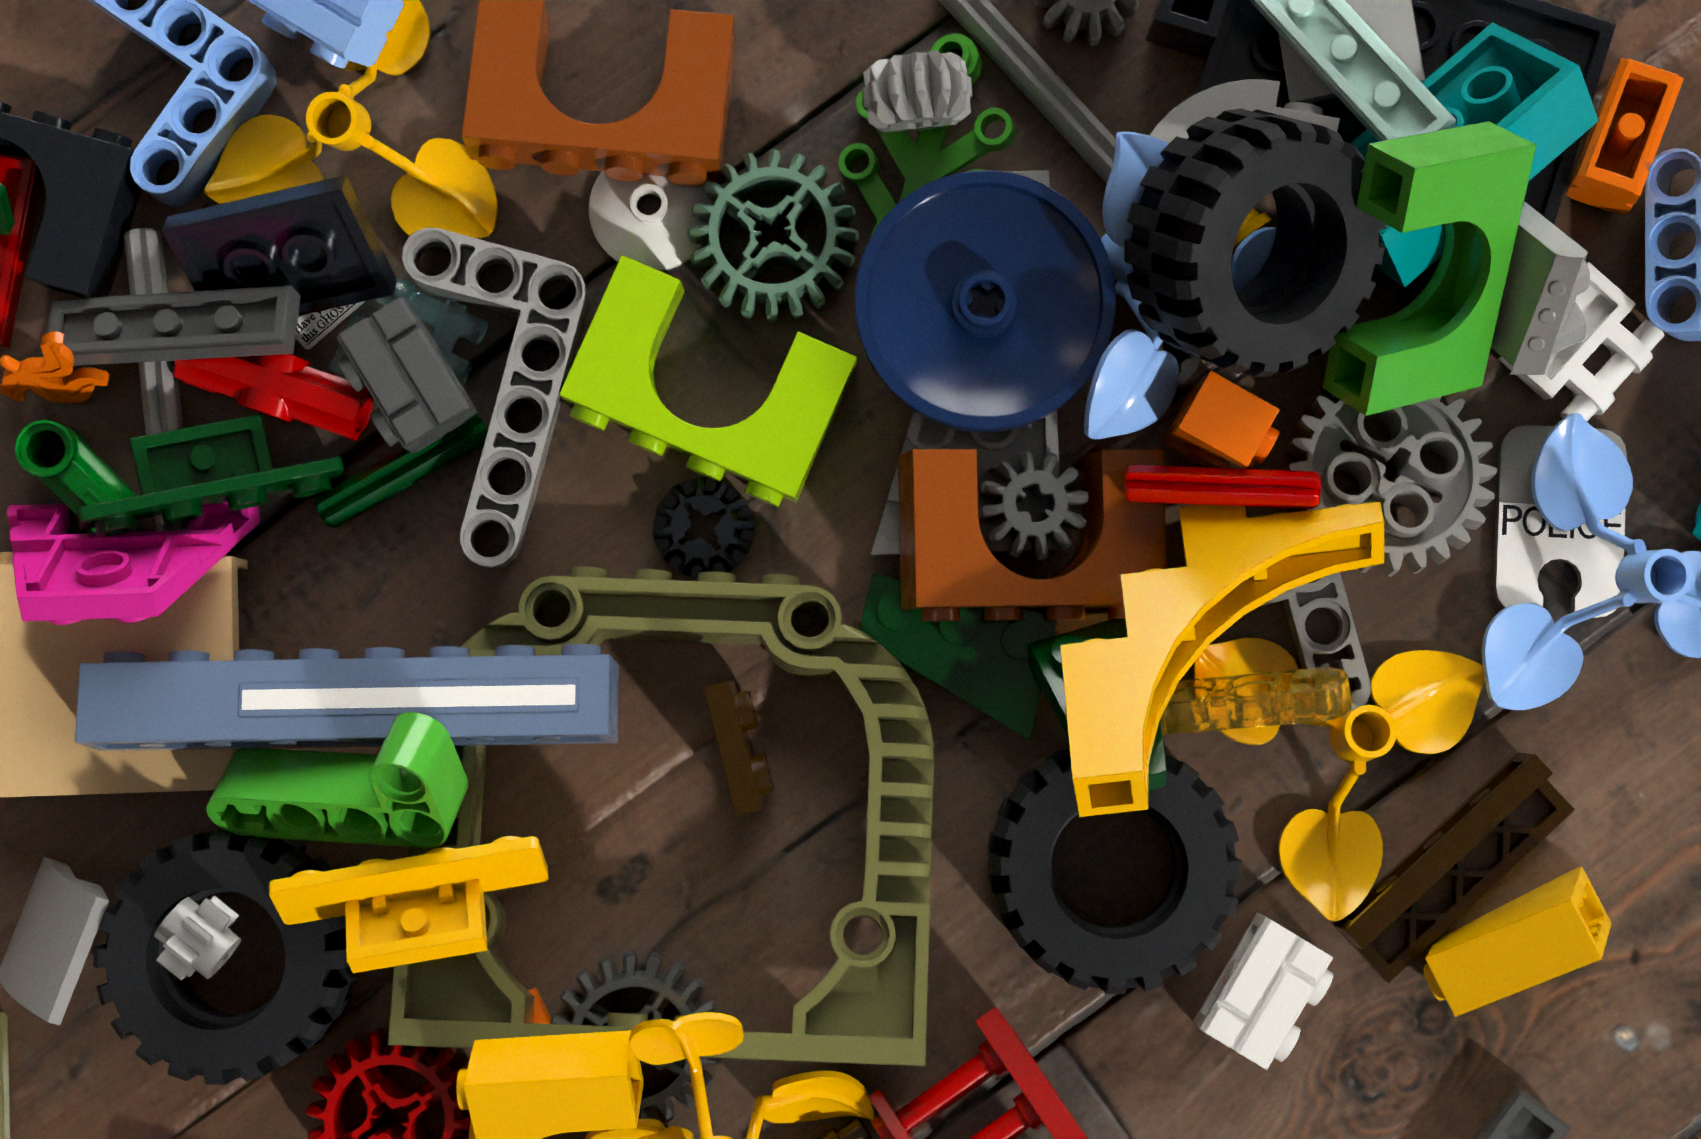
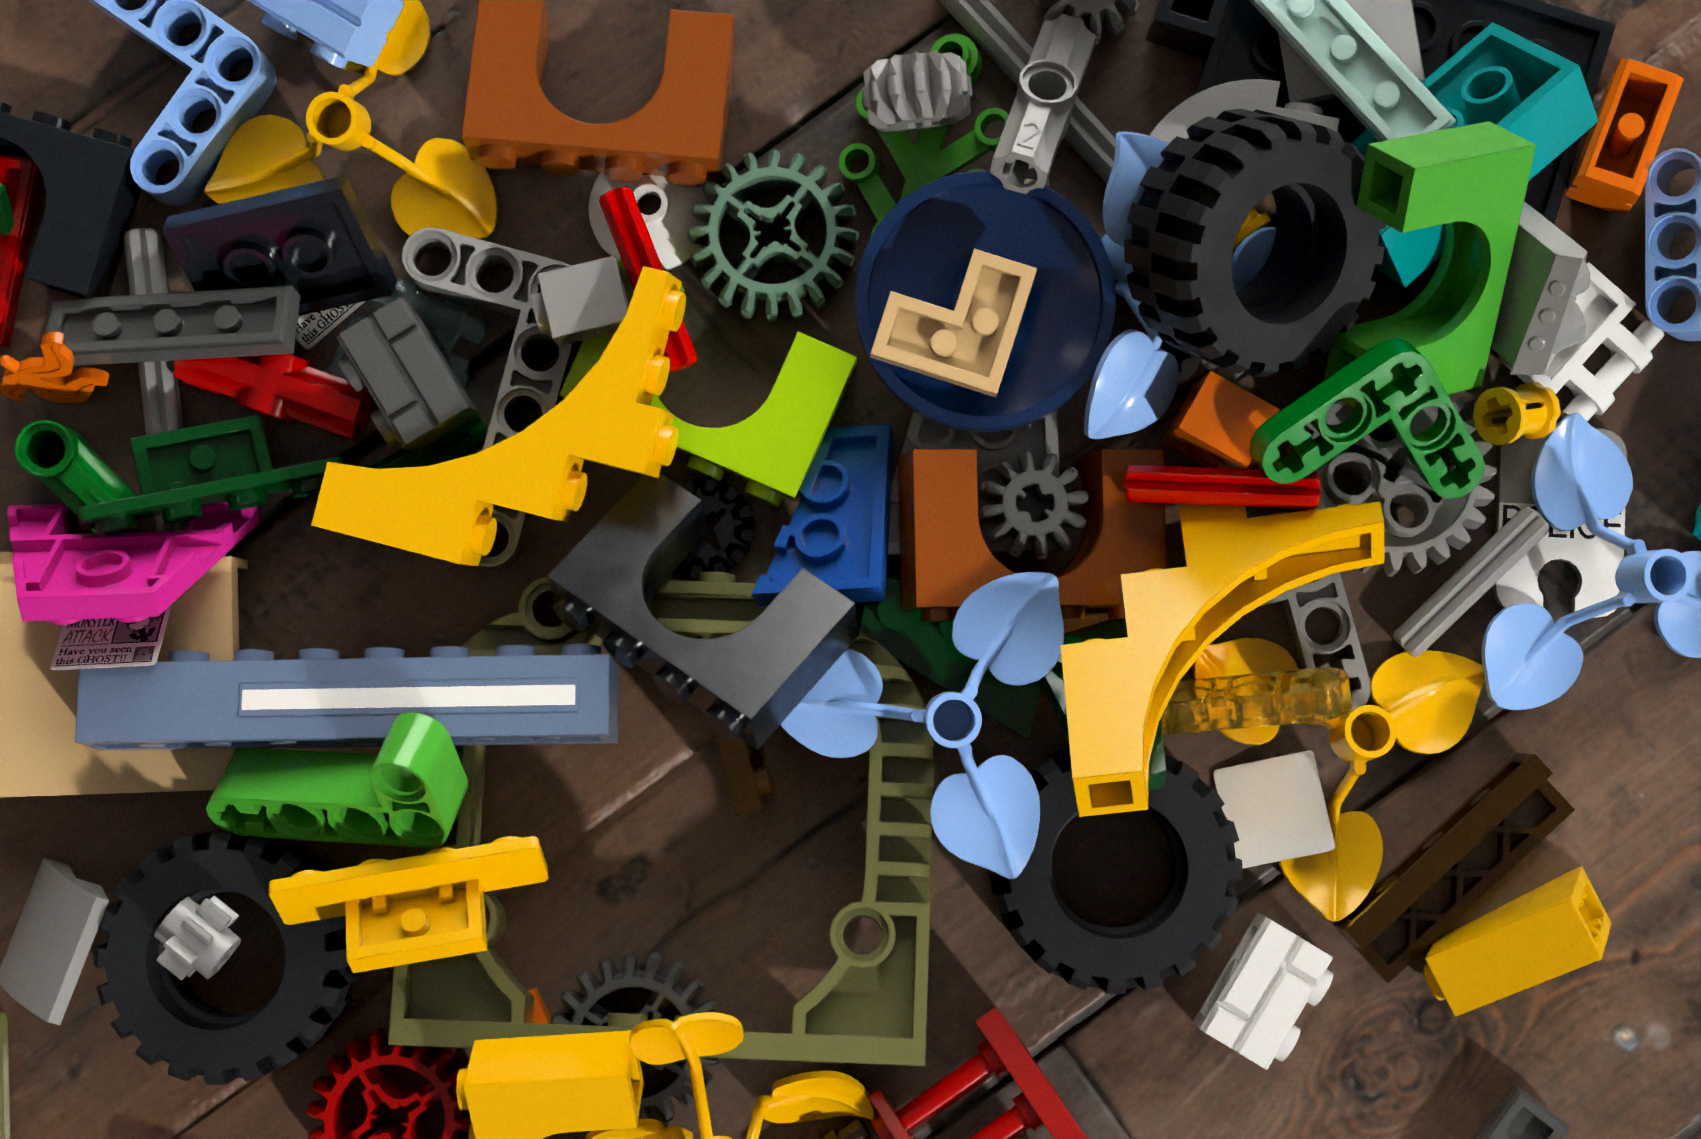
(110, 643): none -> sticker
(581, 300): none -> light grey brick
(604, 420): none -> yellow arch
(638, 251): none -> red axle
(739, 679): none -> black arch
(840, 519): none -> blue wing
(962, 344): none -> tan plate
(990, 810): none -> light blue plant
(1043, 104): none -> light grey piece
(1275, 808): none -> white sticker
(1393, 403): none -> green beam
(1471, 581): none -> light grey axle
(1512, 403): none -> yellow bush

